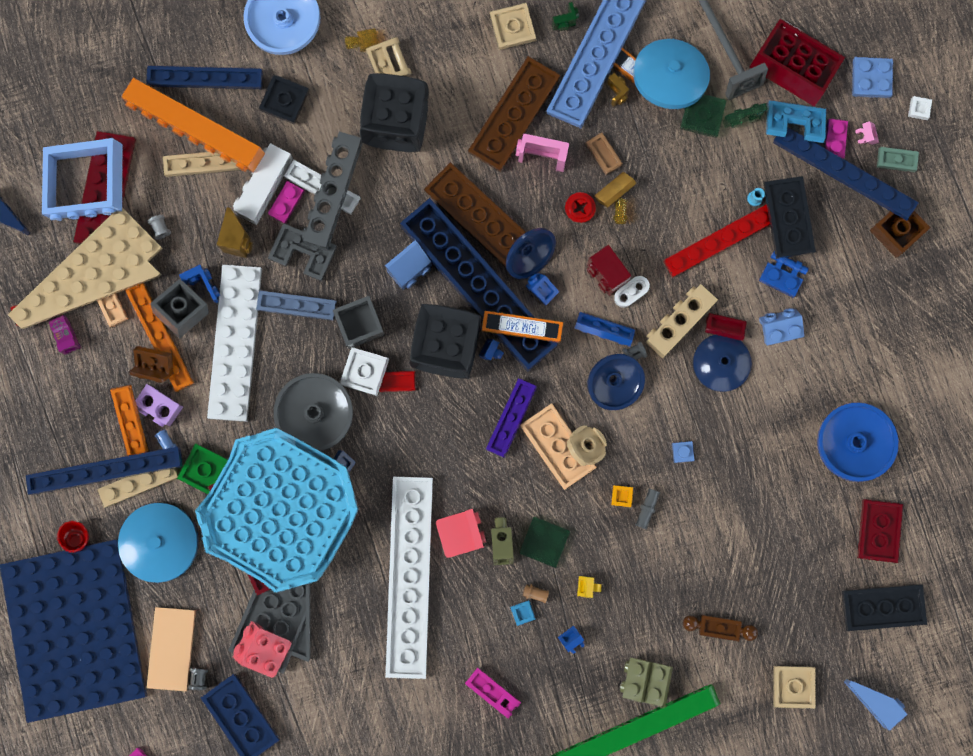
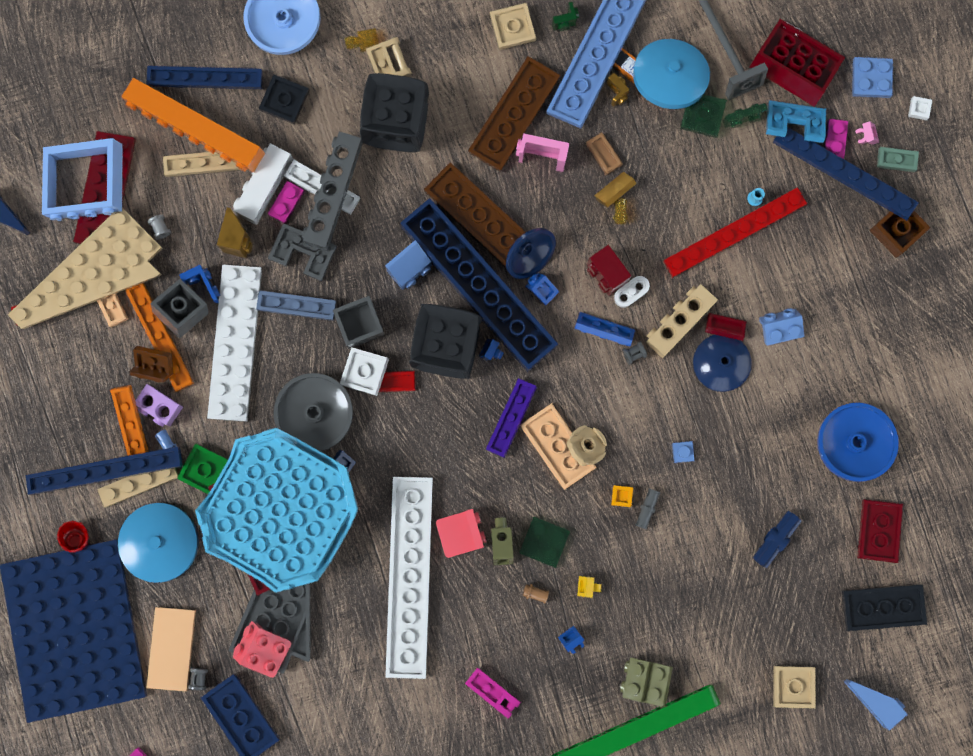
(64, 335): magenta leg -> none
(522, 326): tile -> none
(522, 612): dark azure tile -> none
(581, 199): red gear -> none
(621, 390): dark blue dish -> none
(720, 628): reddish brown plate -> none
(777, 539): none -> dark blue piece
(782, 280): blue plate -> none
(789, 217): black plate -> none

